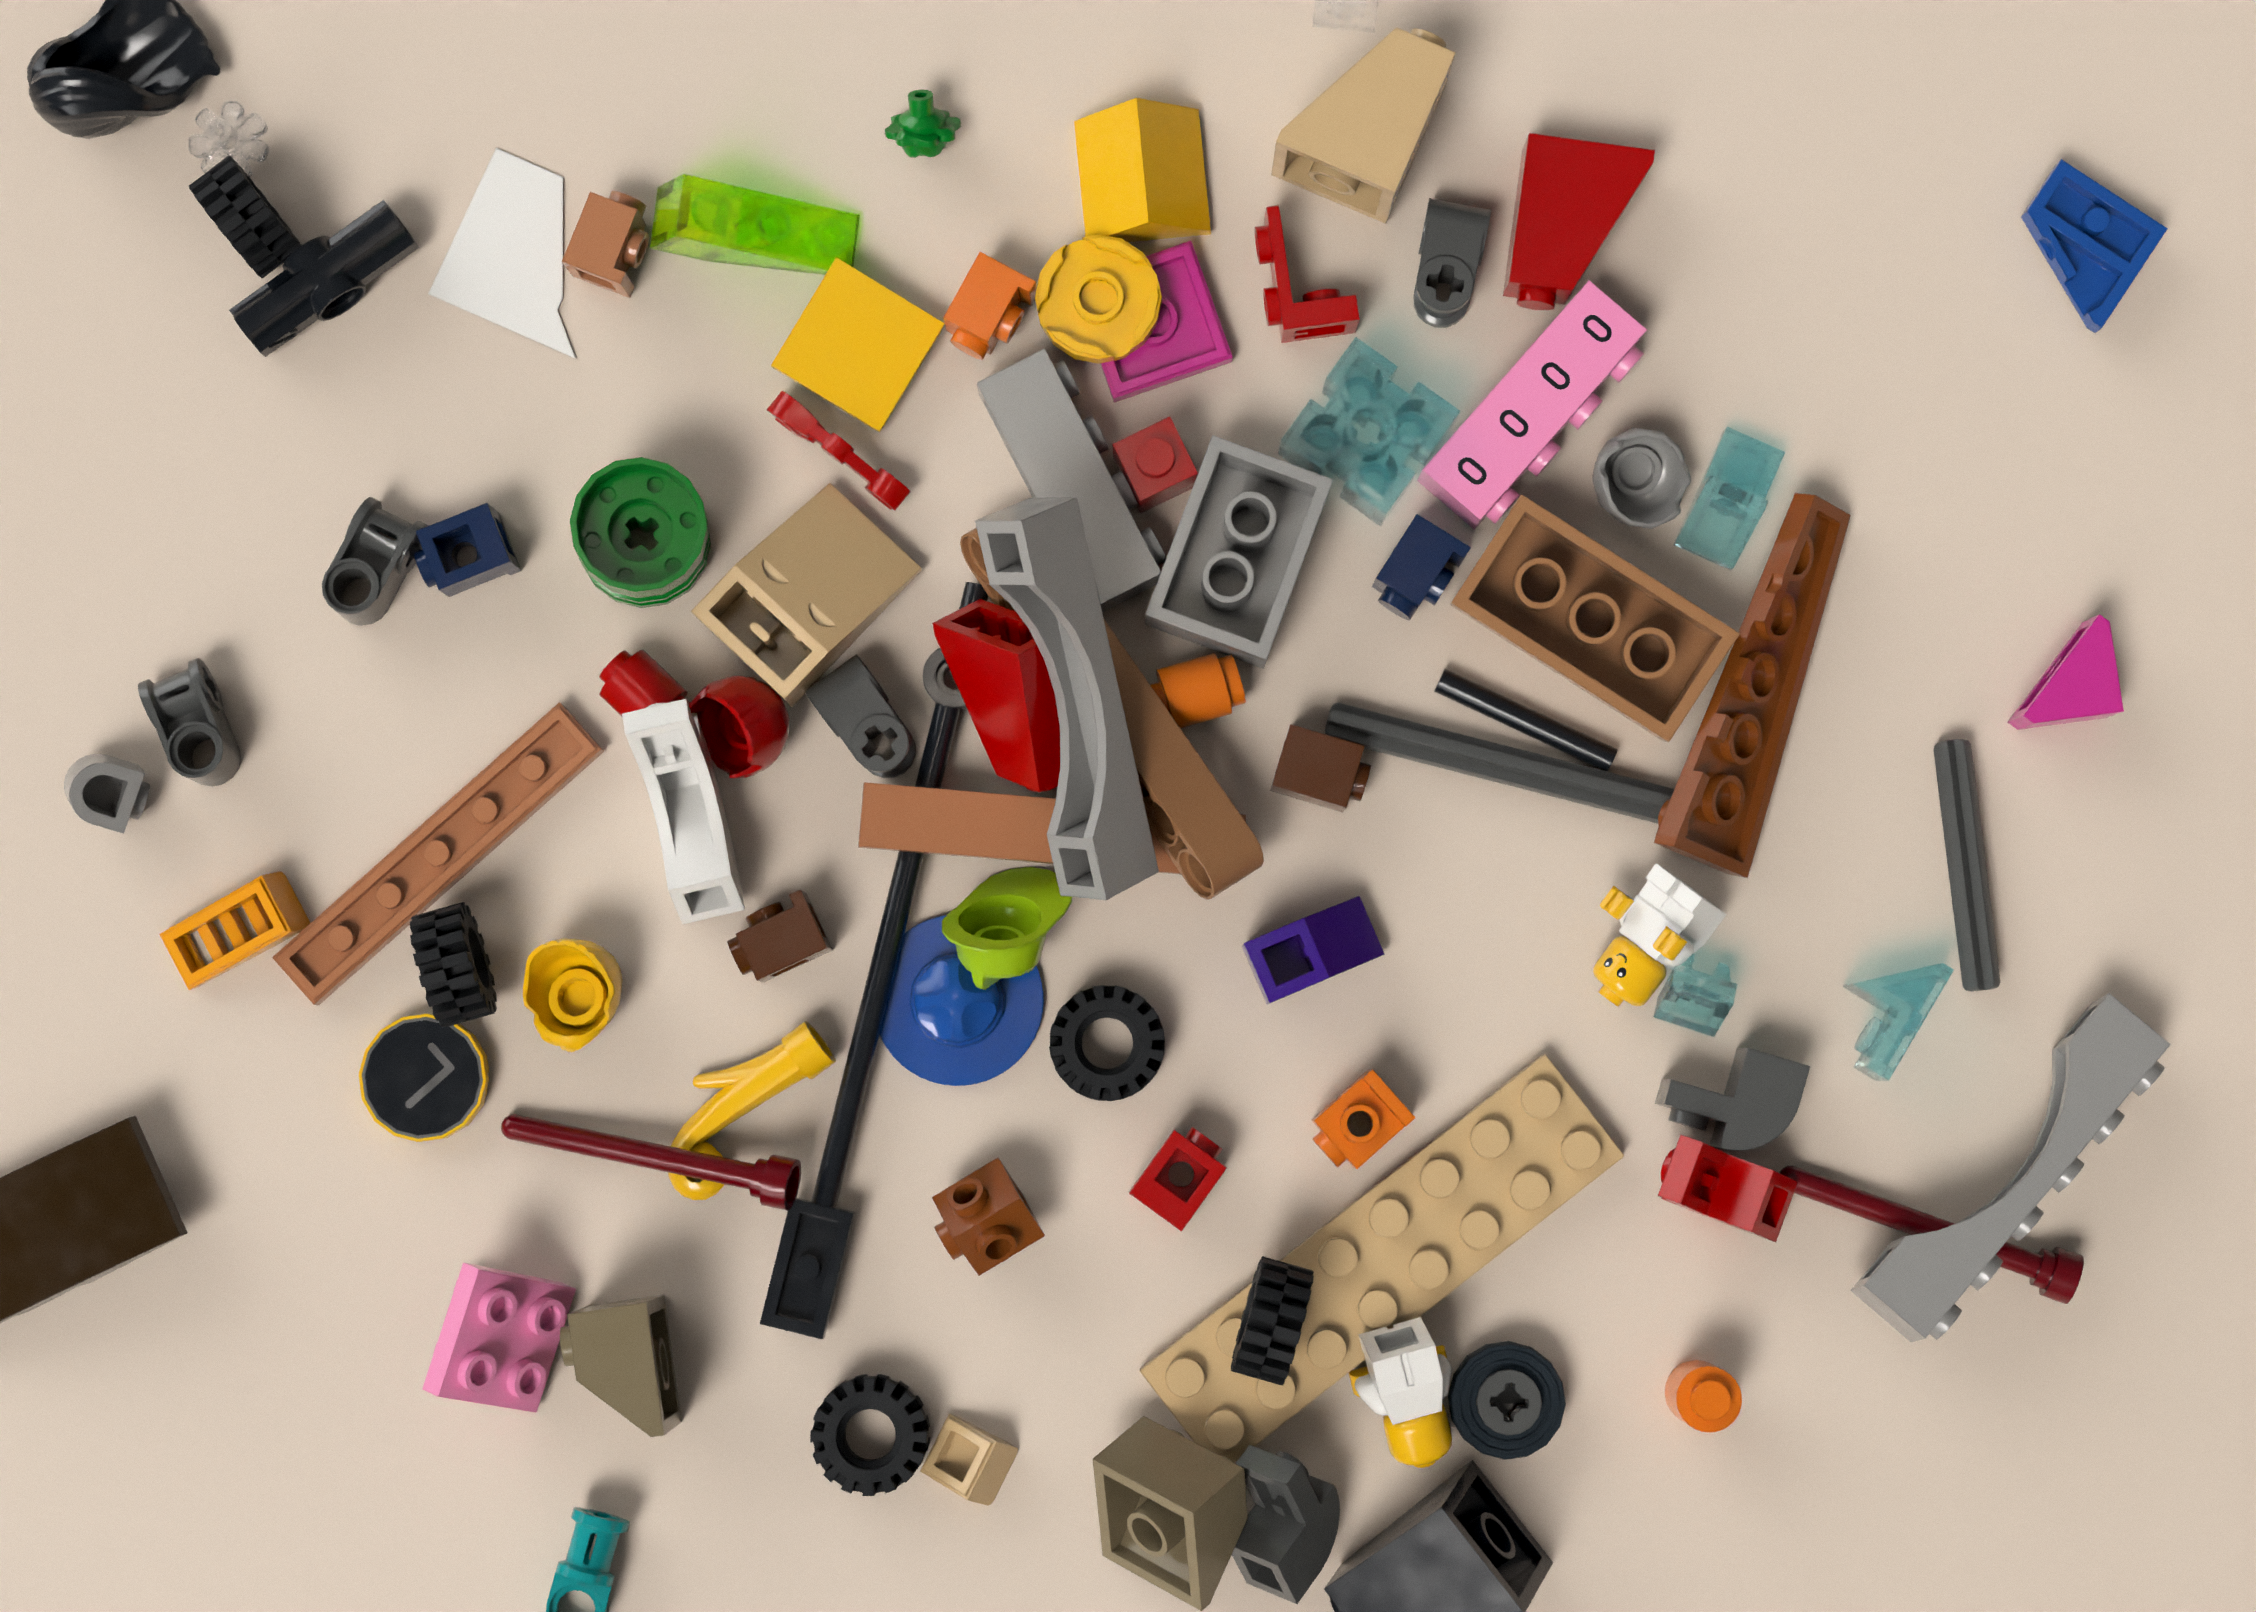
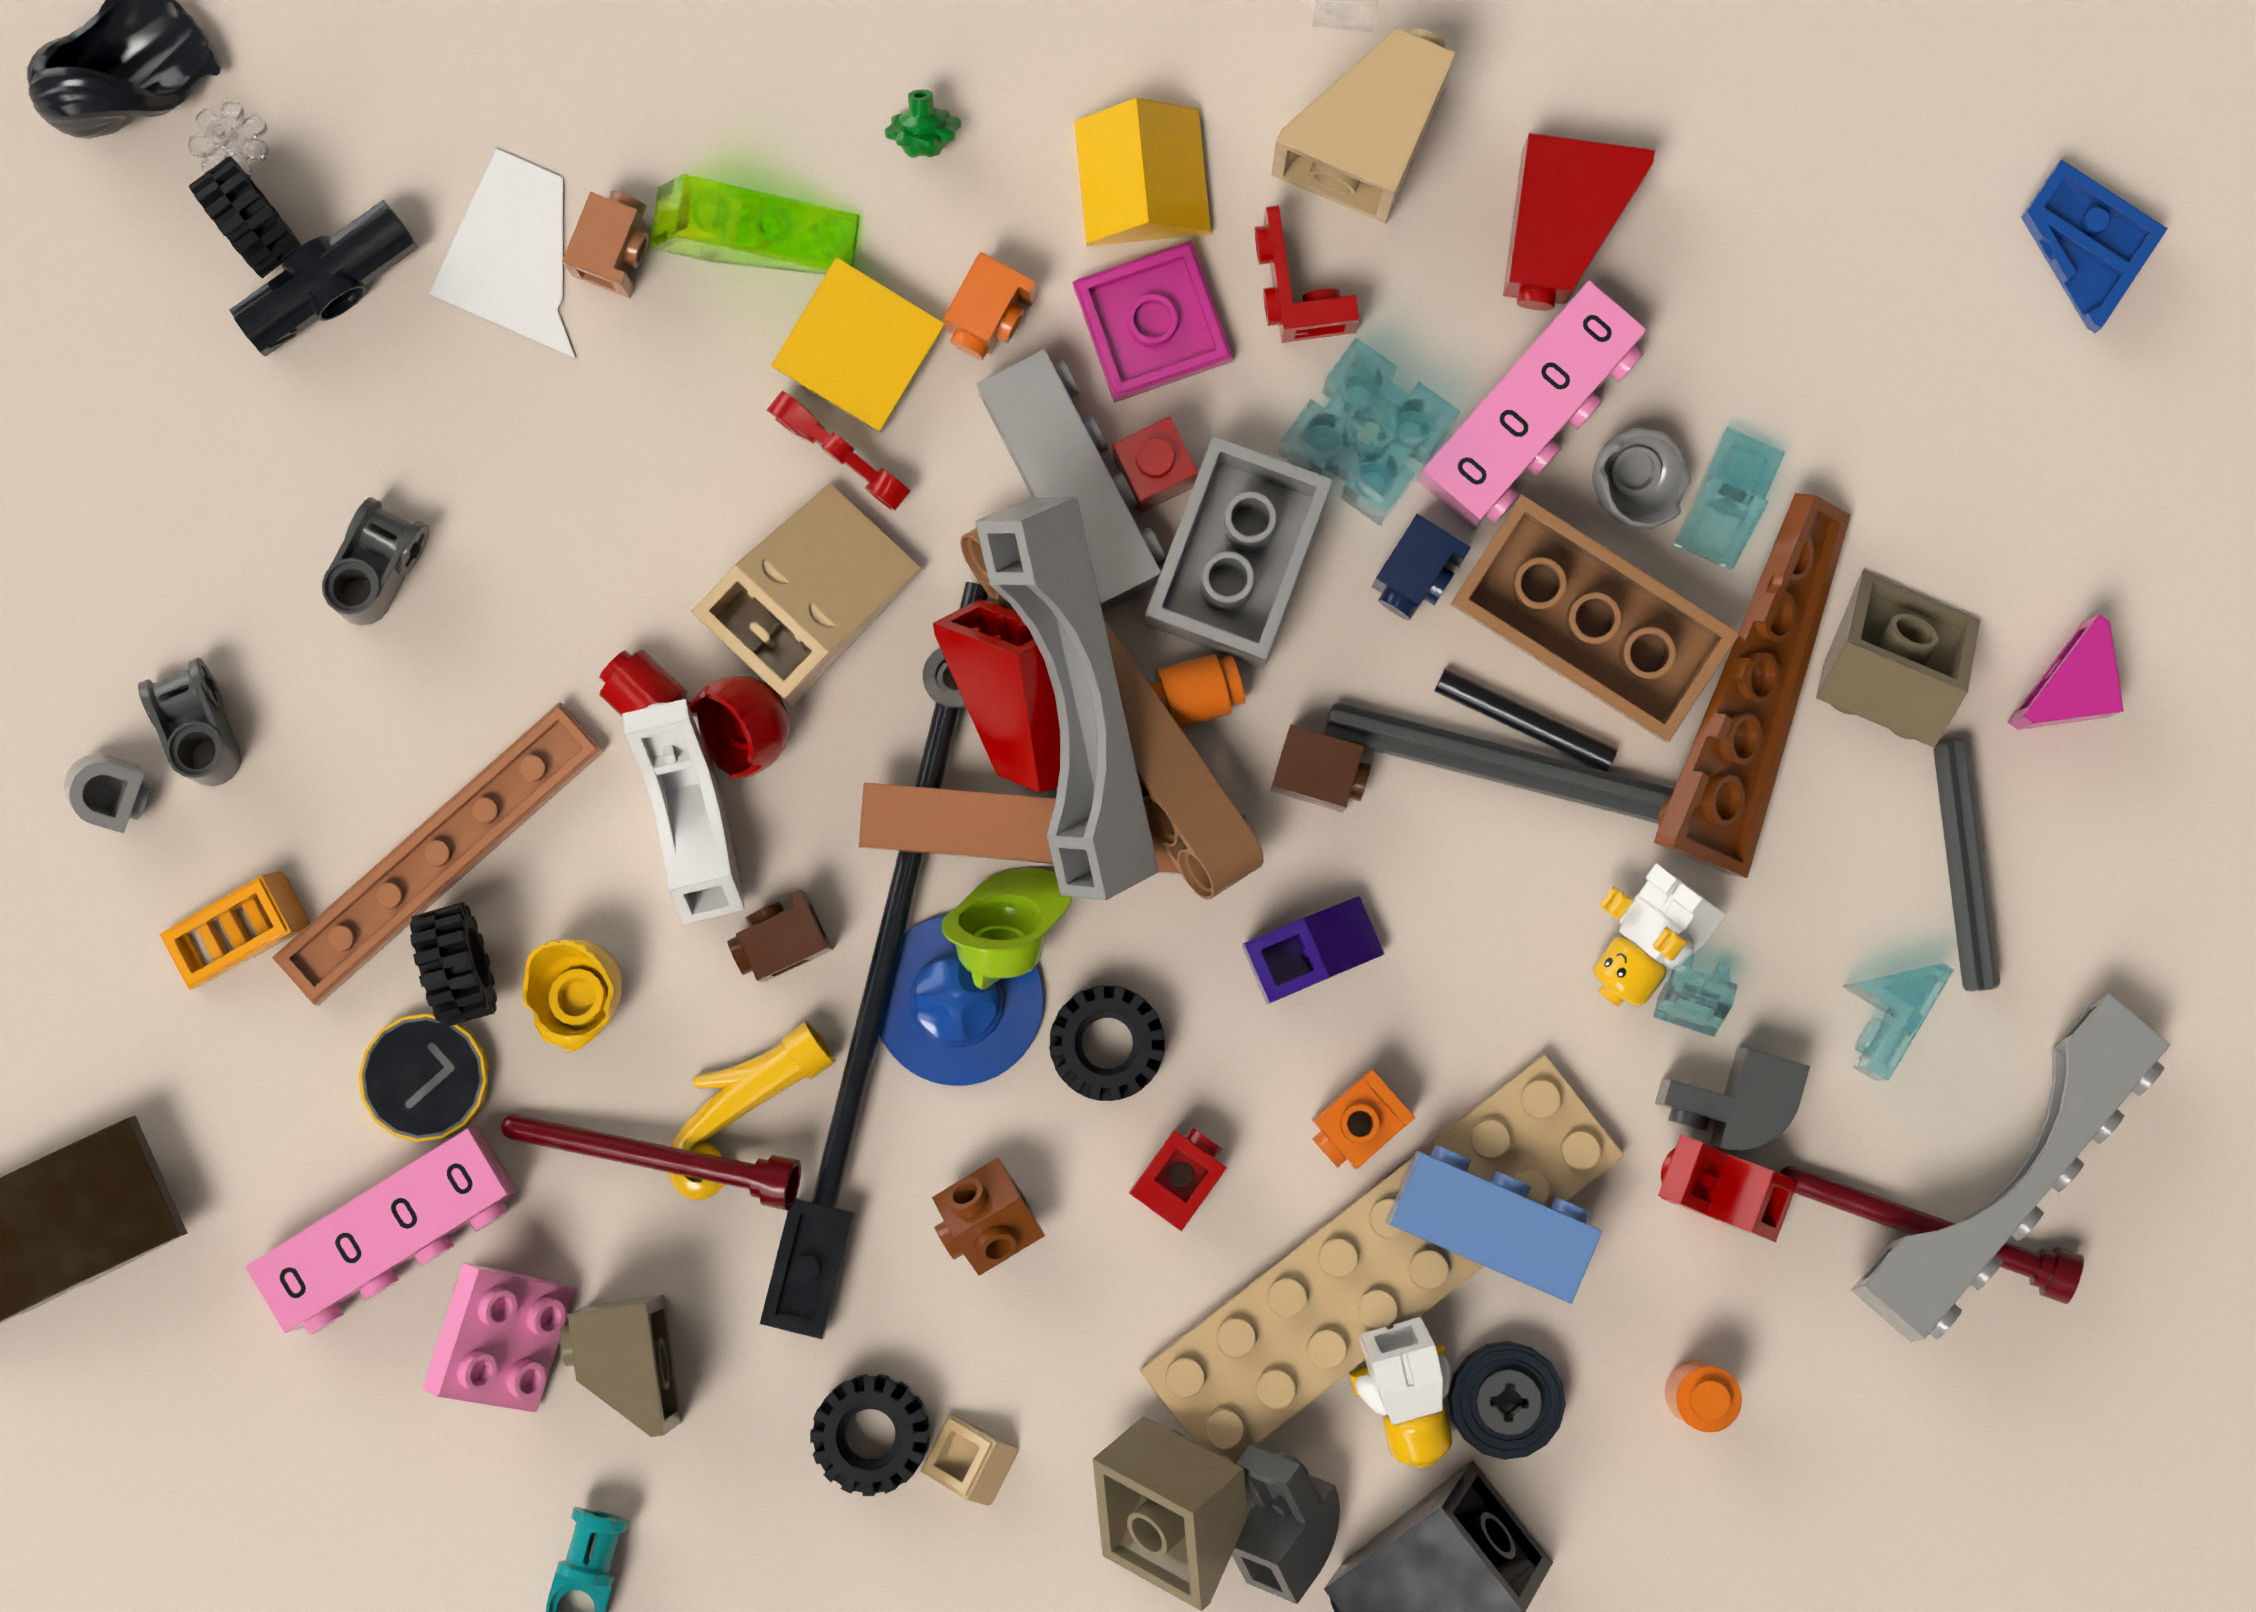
(381, 1231): none -> bright pink brick
(443, 540): dark blue brick -> none
(646, 497): green wheel -> none
(858, 712): dark grey piece -> none
(1098, 299): yellow tile -> none
(1272, 1321): black tyre -> none
(1449, 254): dark grey piece -> none
(1495, 1223): none -> medium blue brick
(1899, 660): none -> dark tan slope

